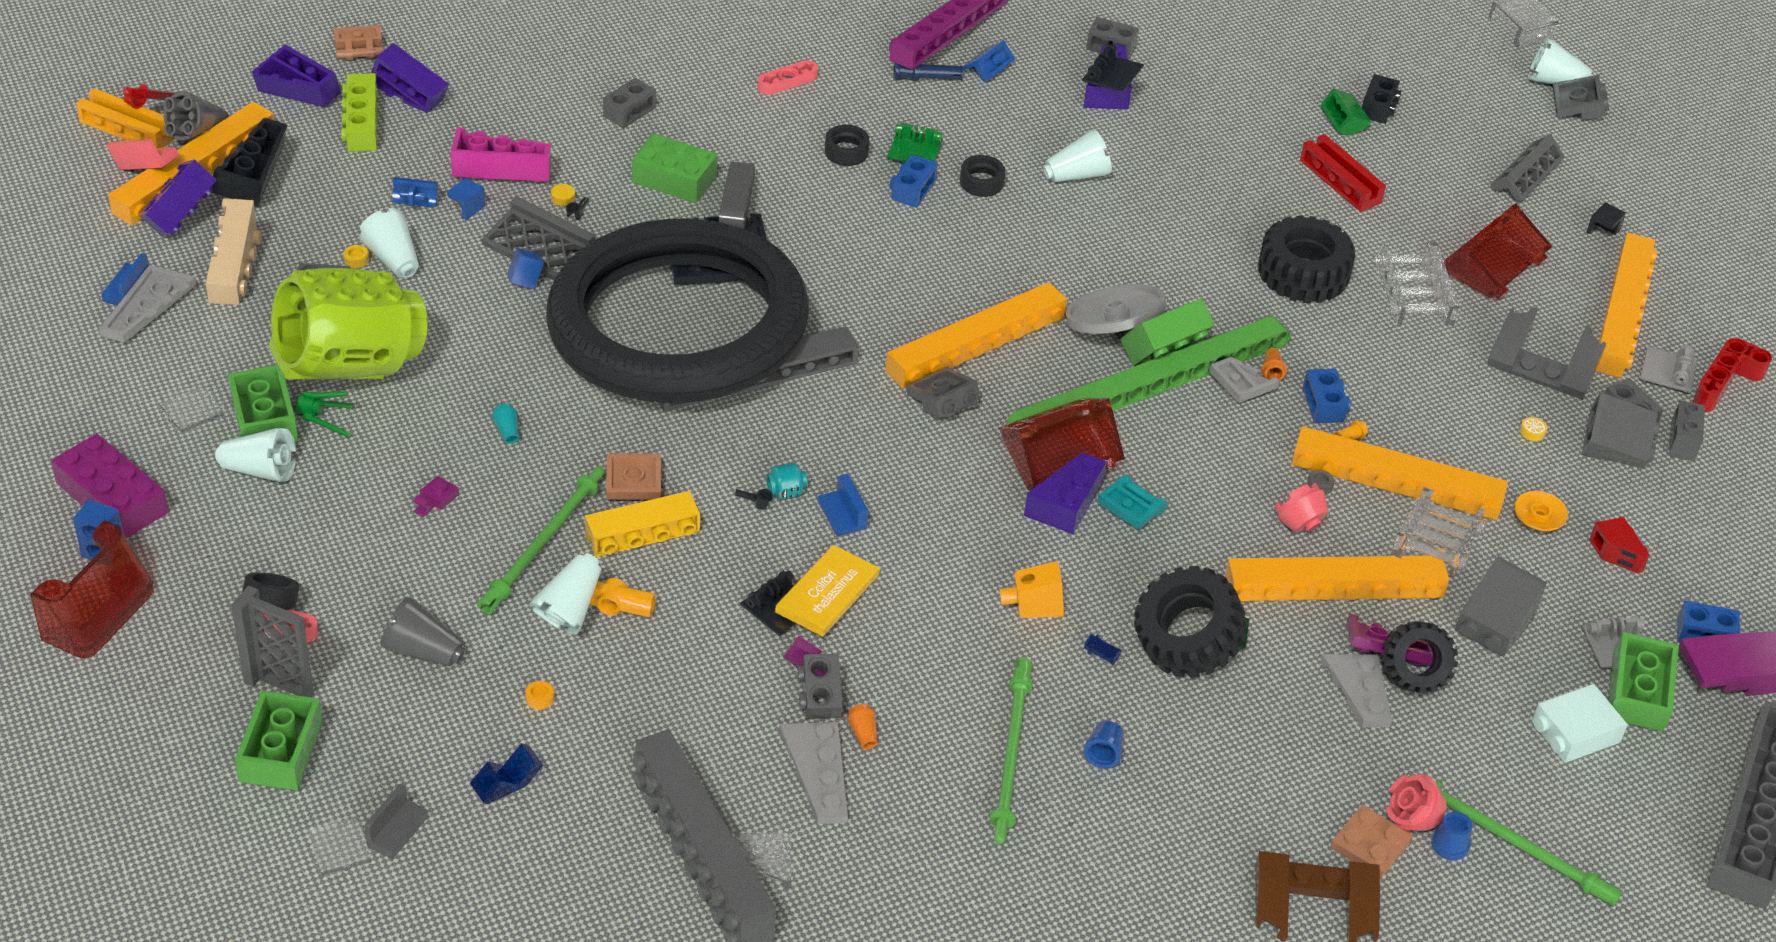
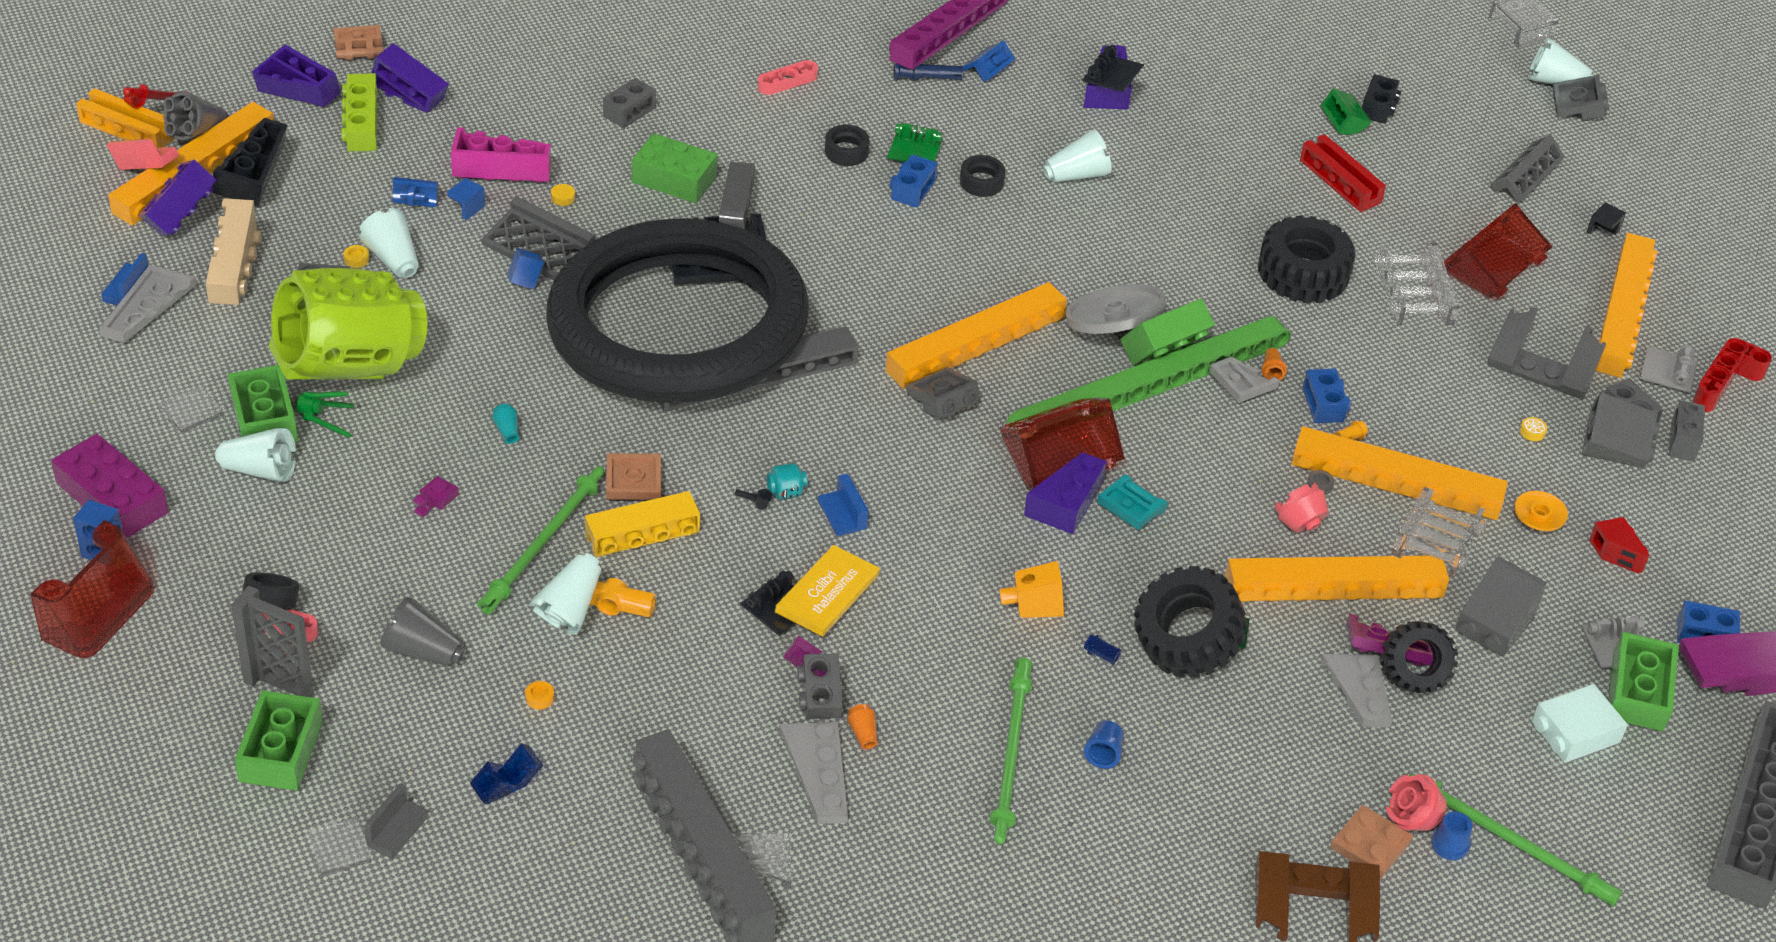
(576, 208): black hand -> none
(1111, 33): dark grey brick -> none

